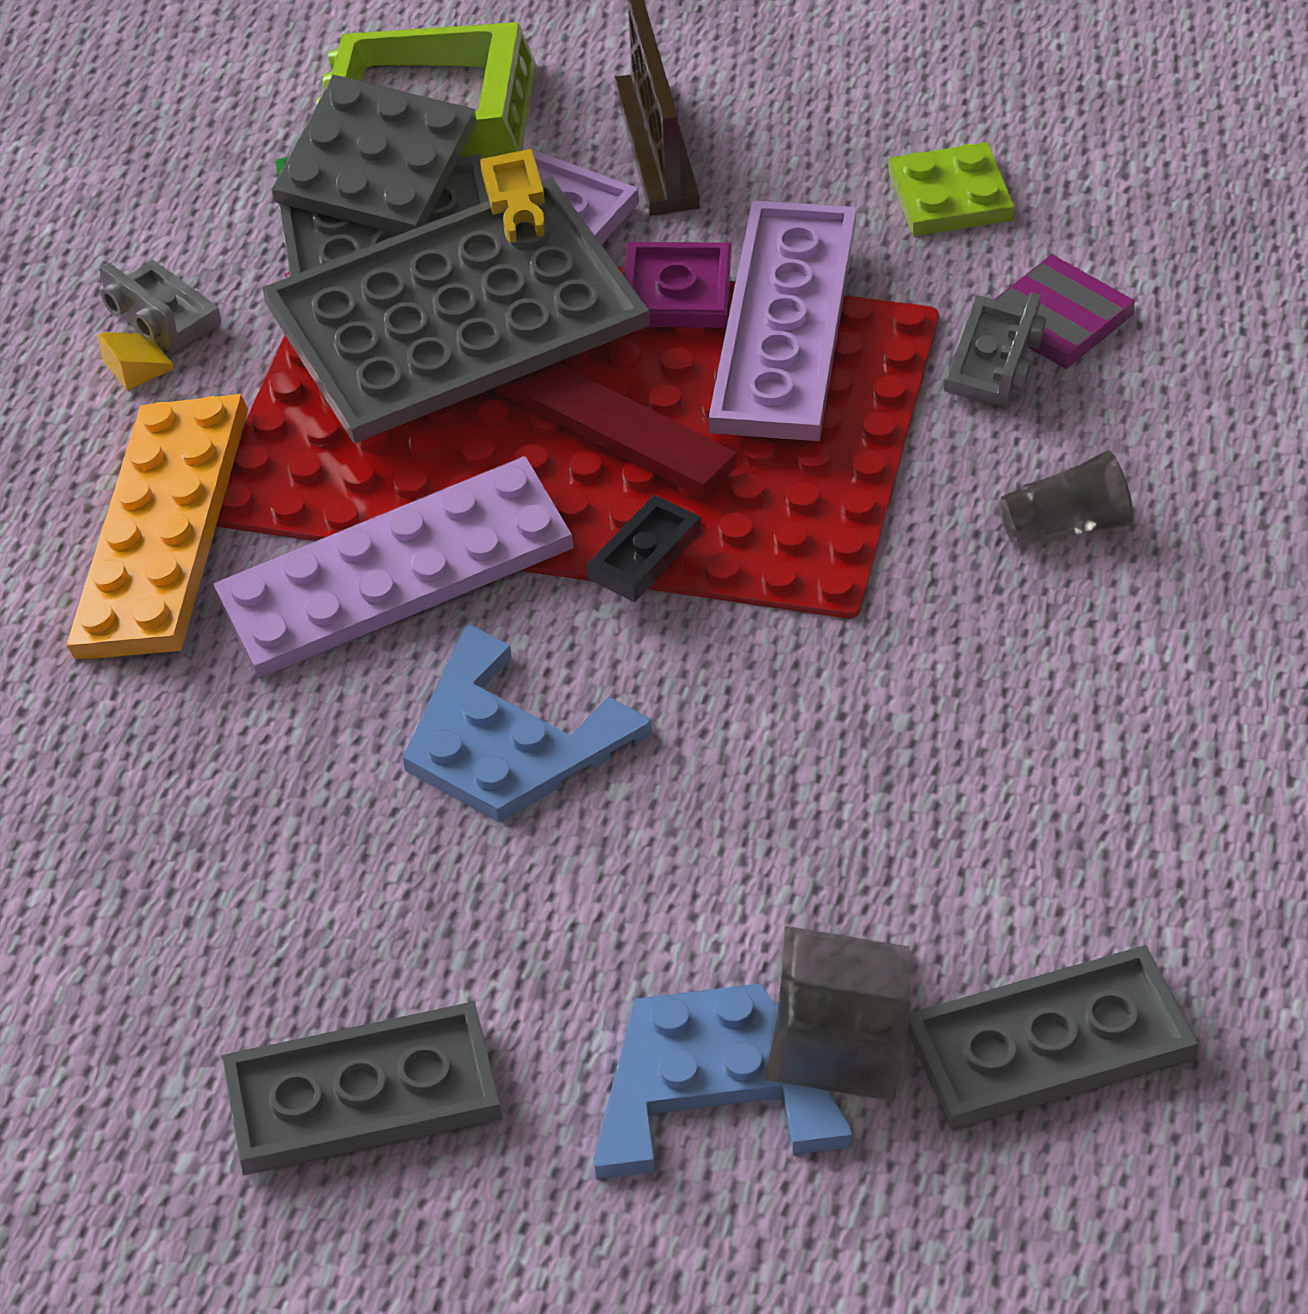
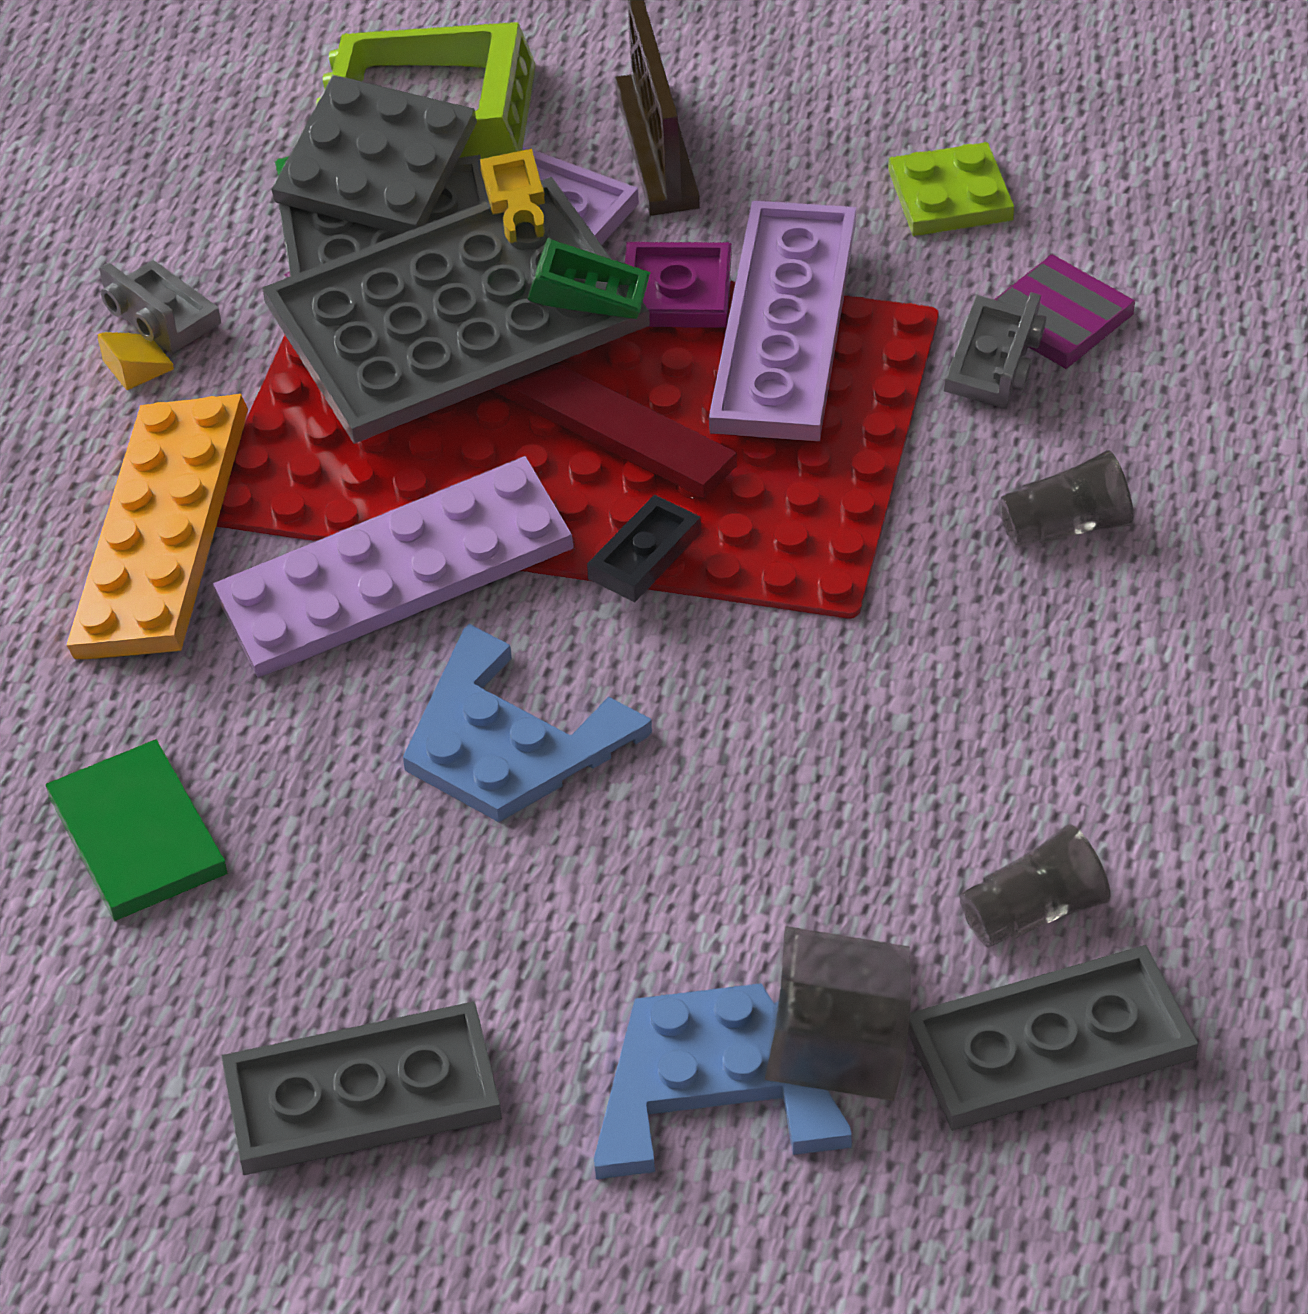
(136, 829): none -> green tile
(563, 263): none -> green slope
(1037, 888): none -> clear smoke plant

